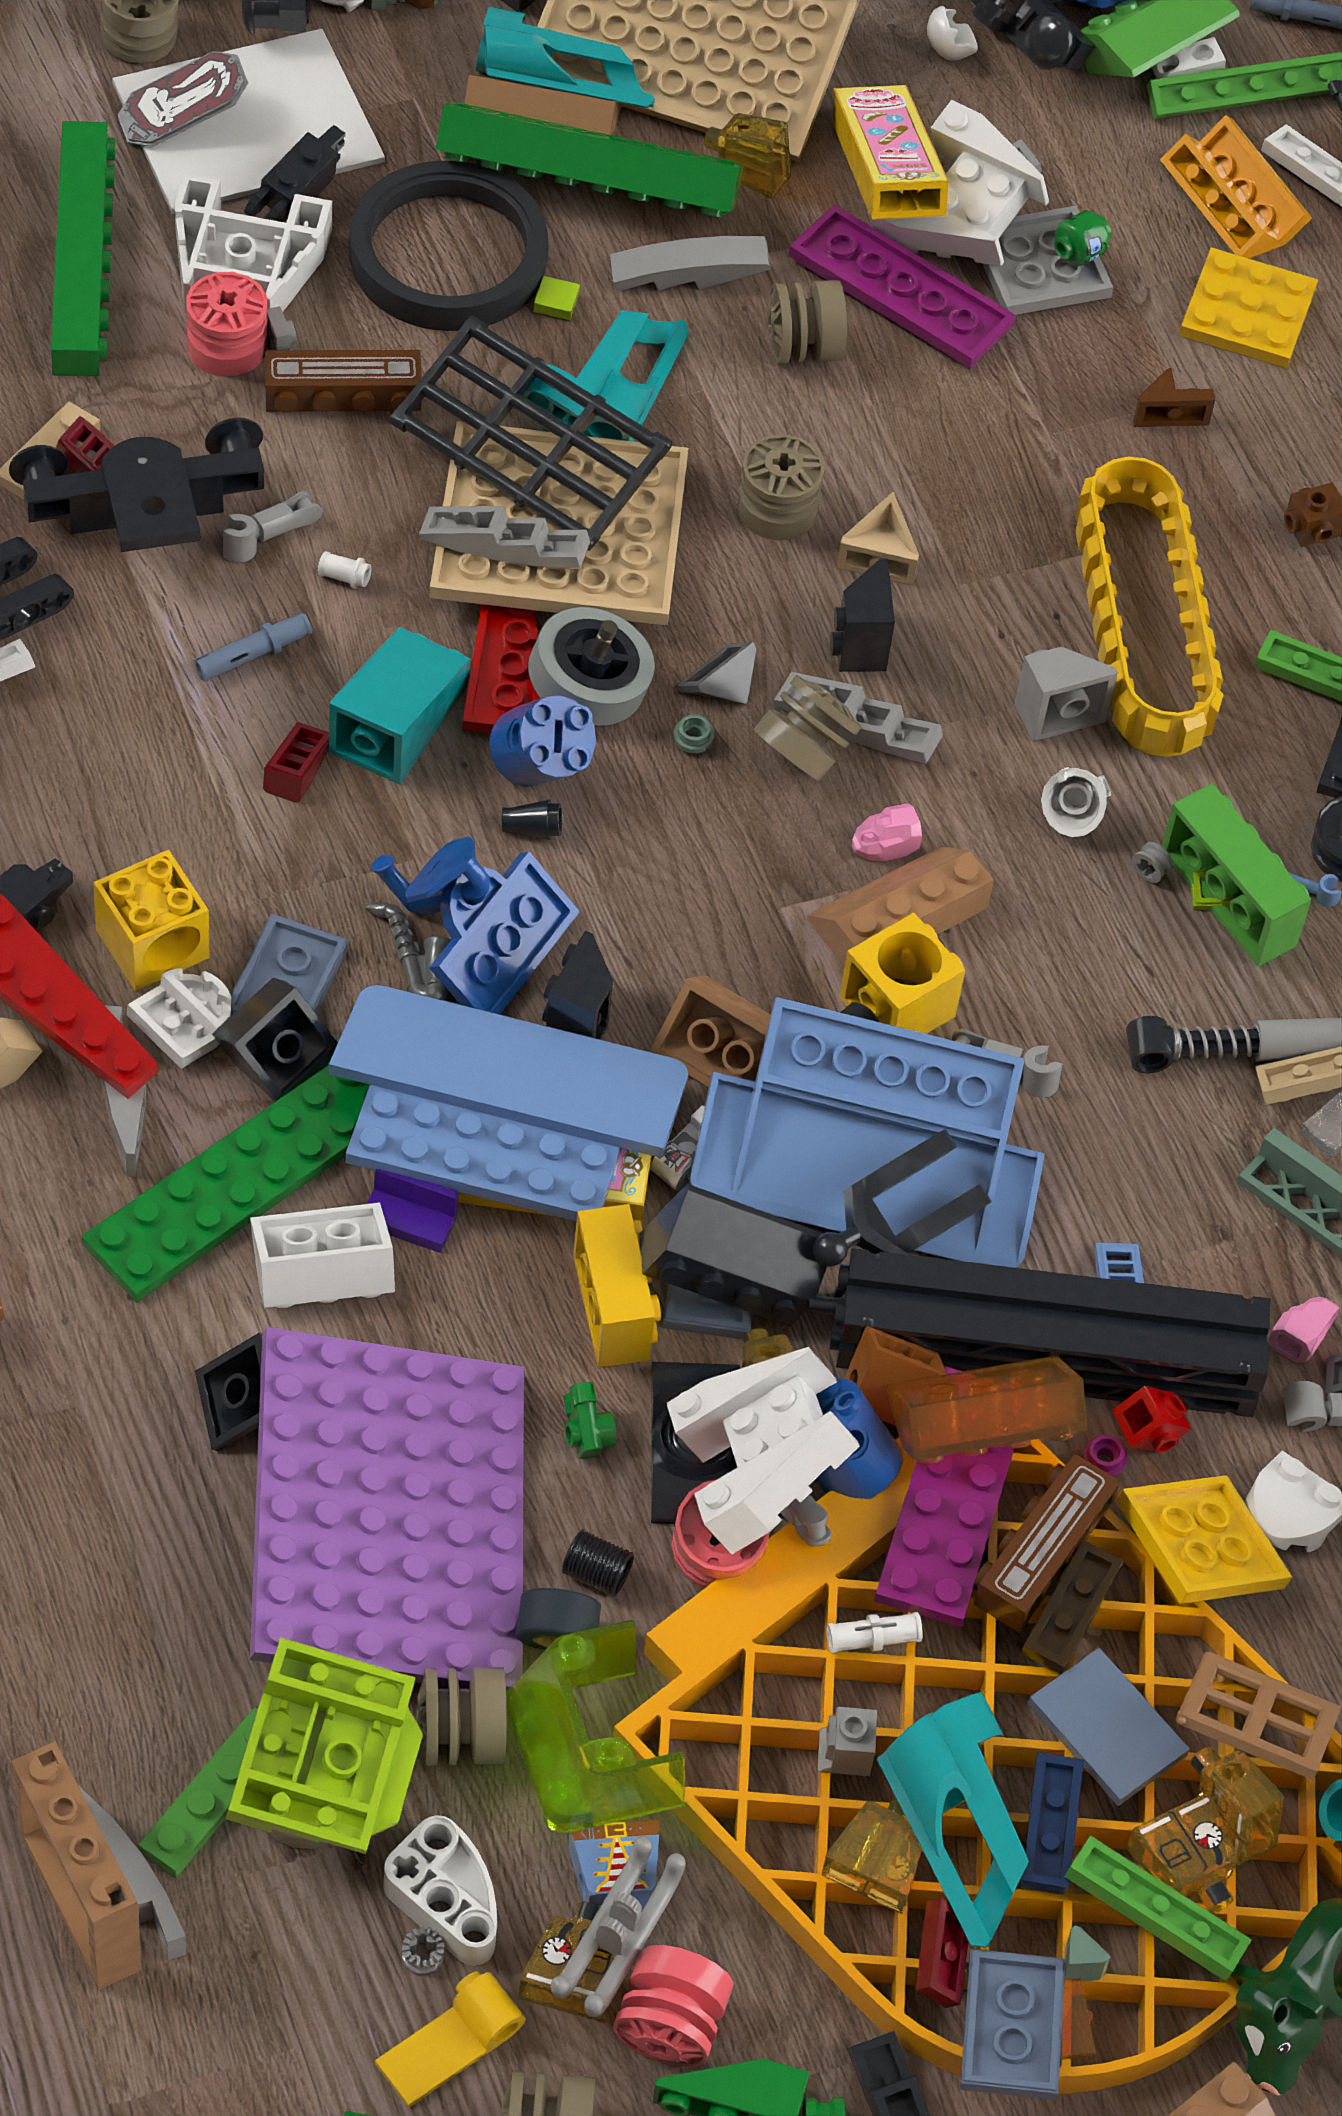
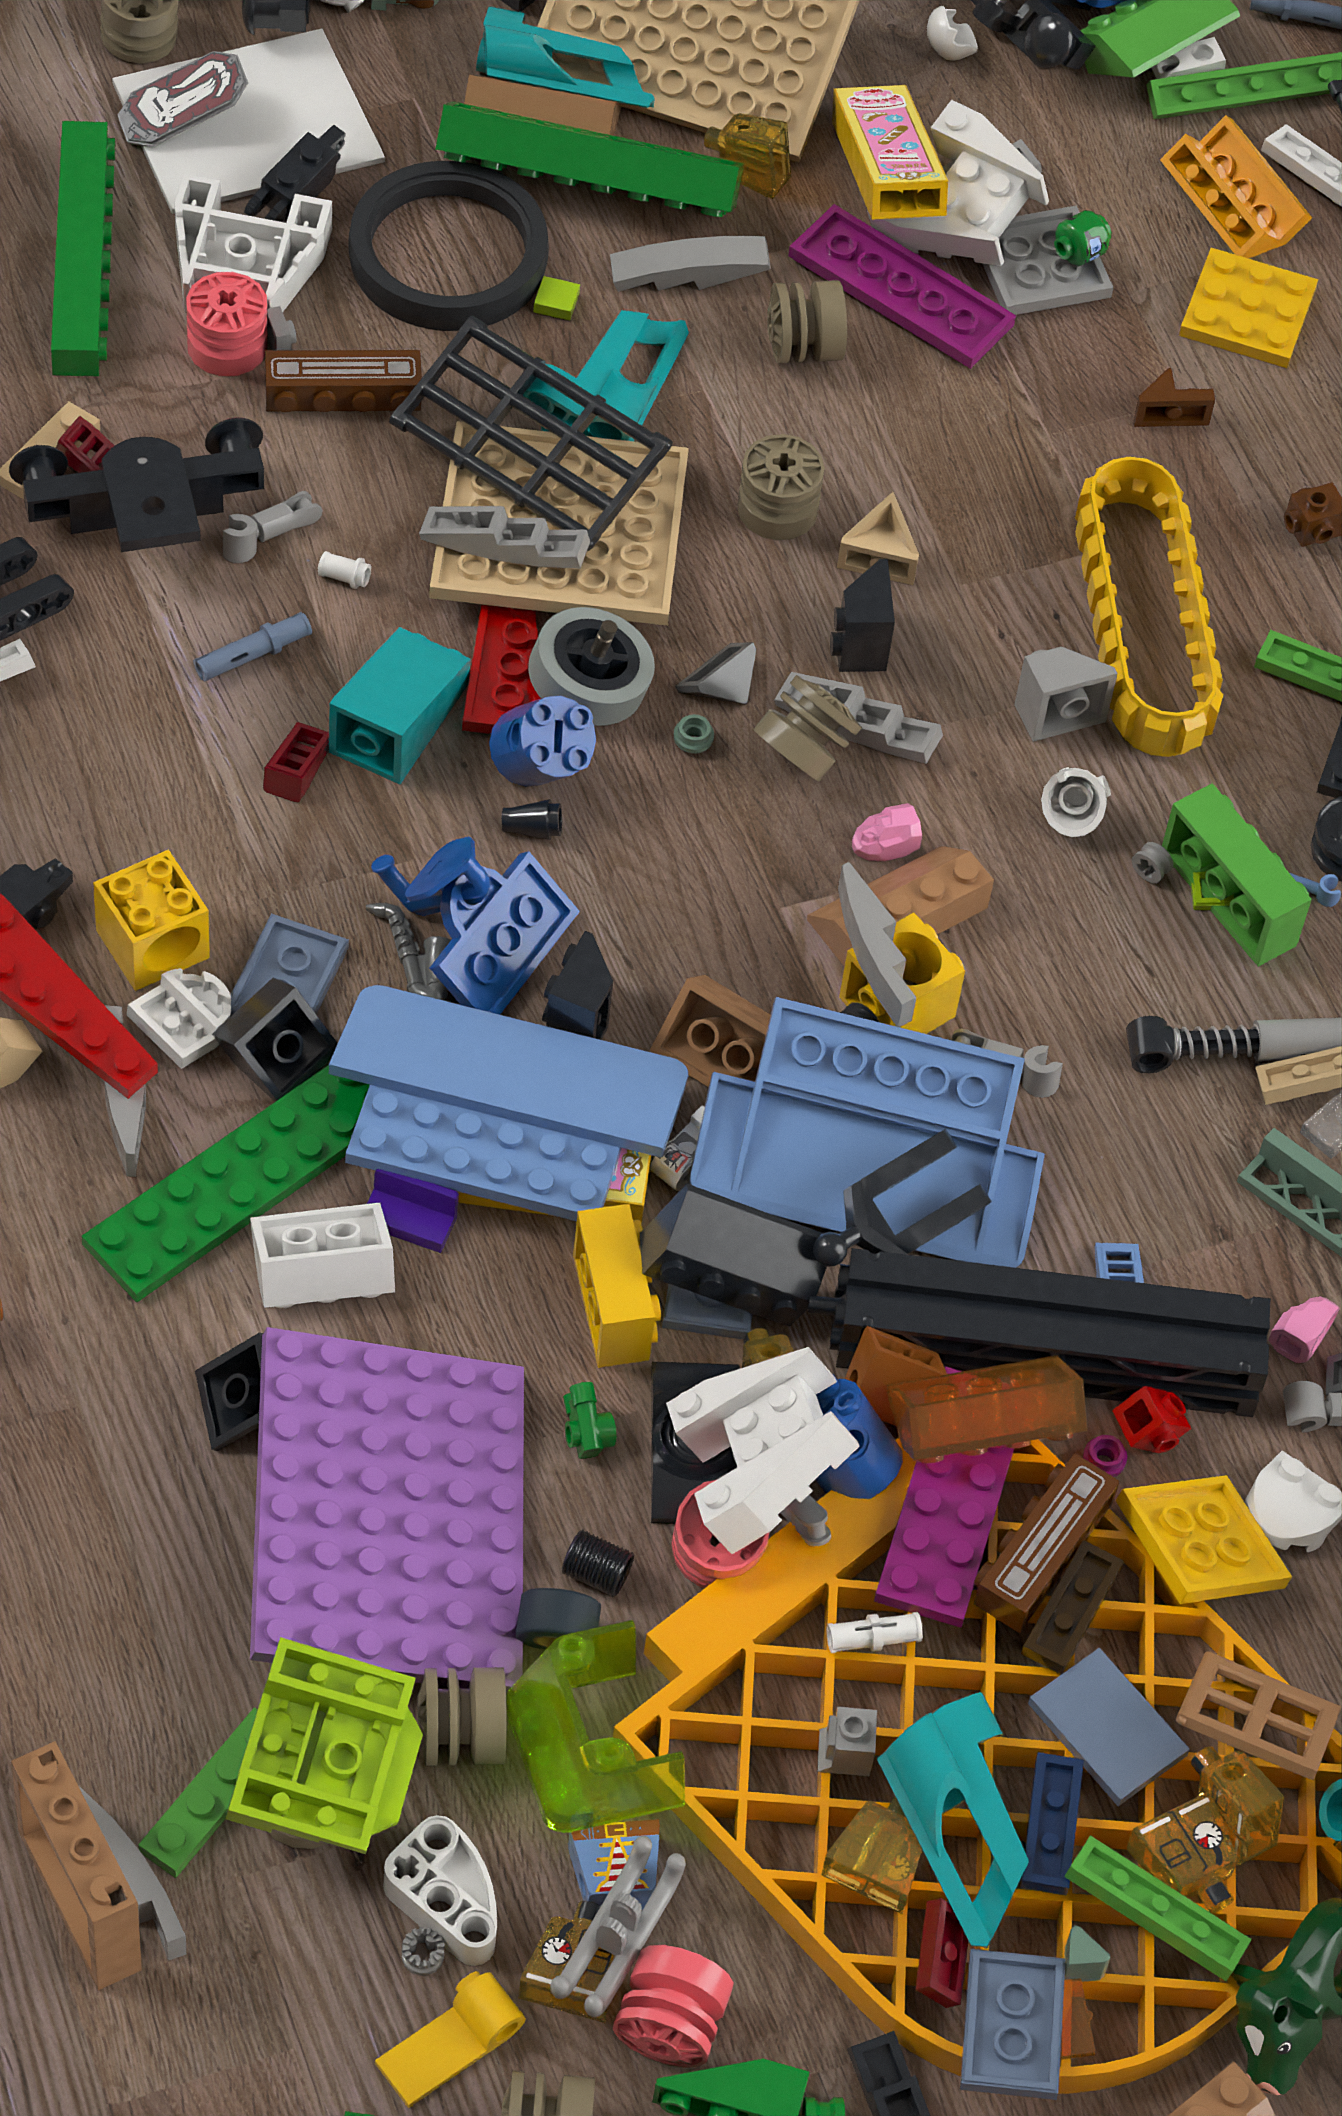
(871, 936): none -> light grey slope

